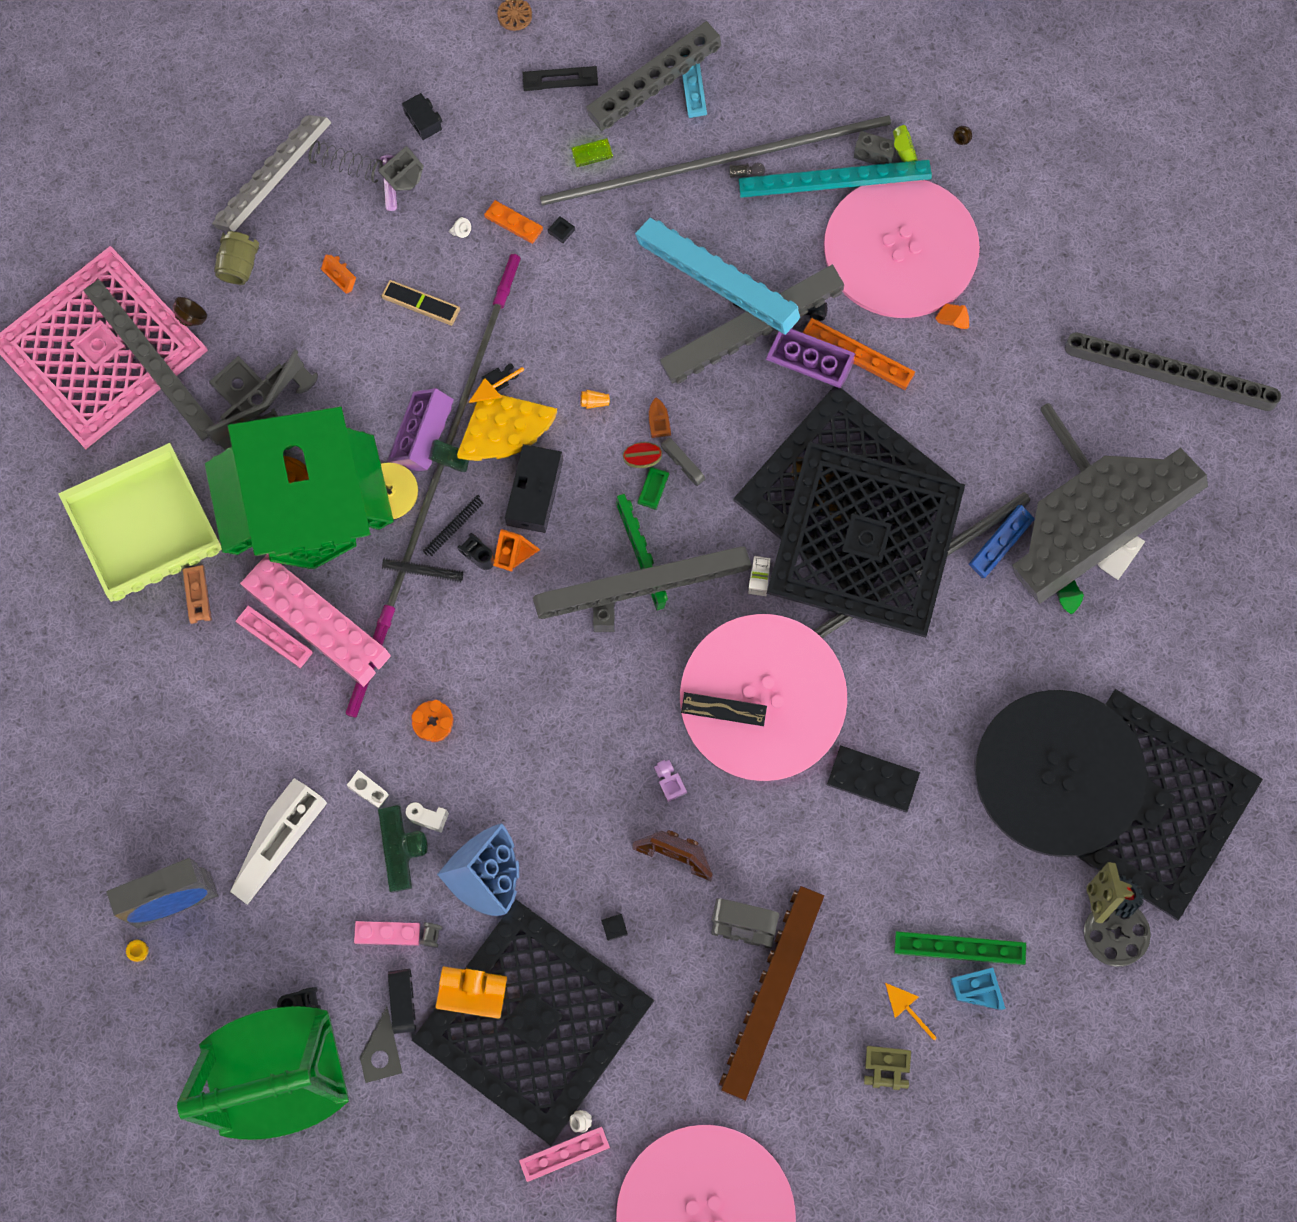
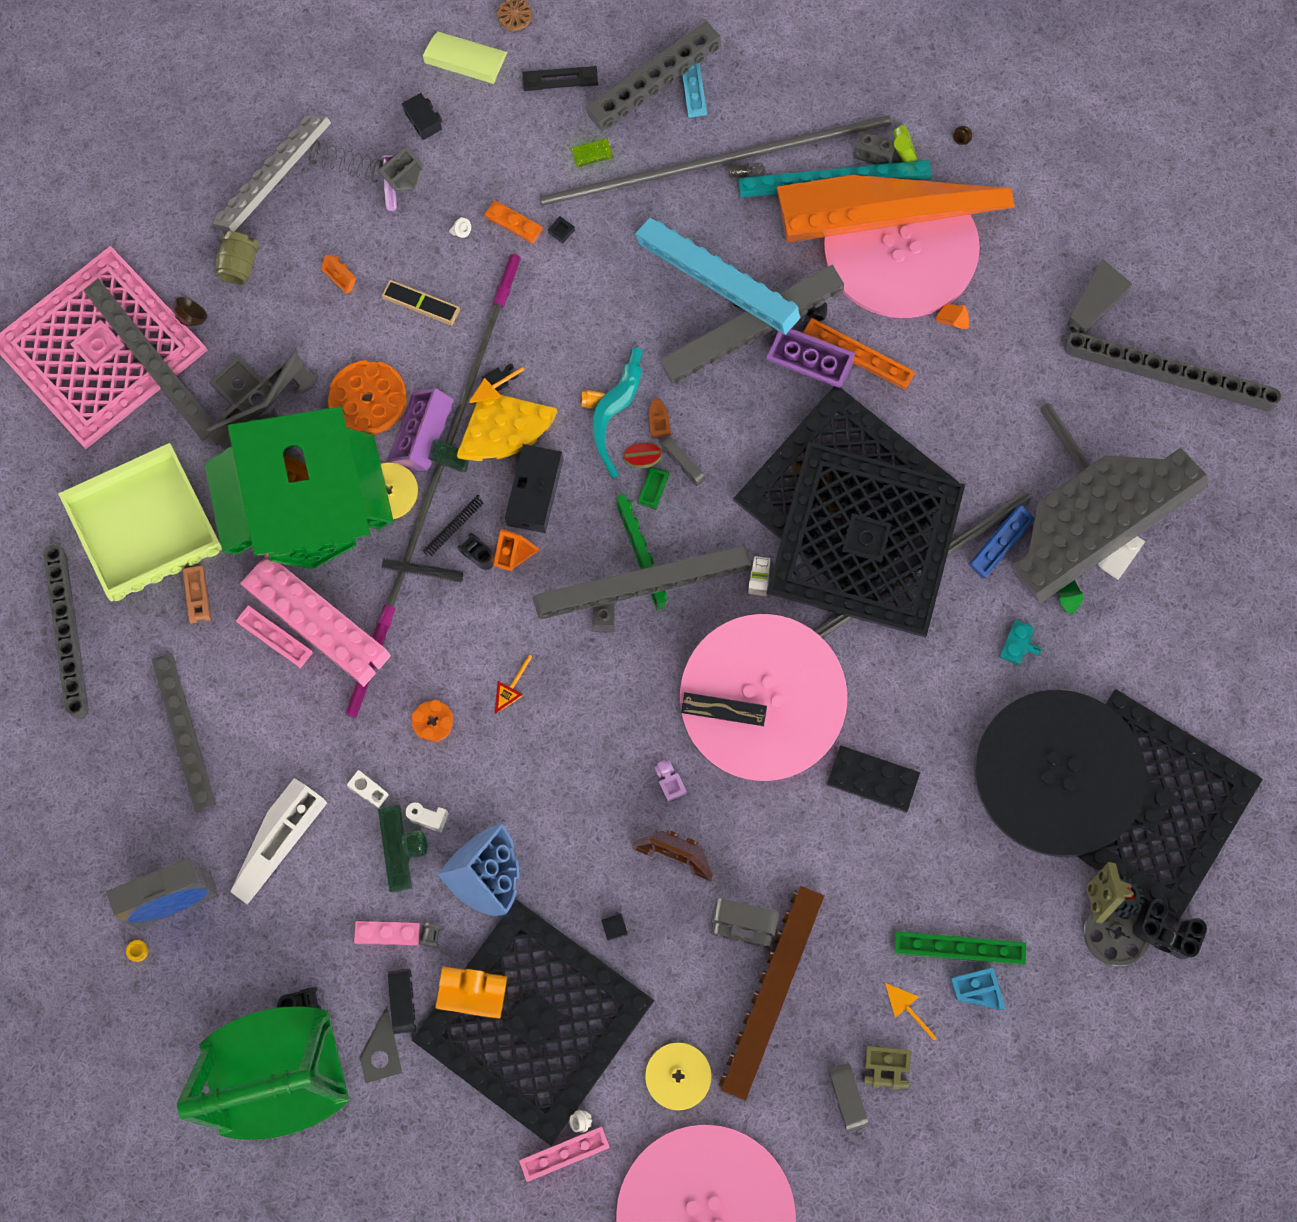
(60, 623): none -> dark grey beam
(184, 732): none -> dark grey plate
(369, 378): none -> orange plate
(464, 57): none -> yellowish green slope
(507, 695): none -> piece
(614, 402): none -> teal animal
(665, 1088): none -> light yellow piece
(848, 1097): none -> dark grey beam
(873, 203): none -> orange wedge
(1019, 643): none -> teal plate
(1100, 296): none -> dark grey slope
(1165, 937): none -> black beam

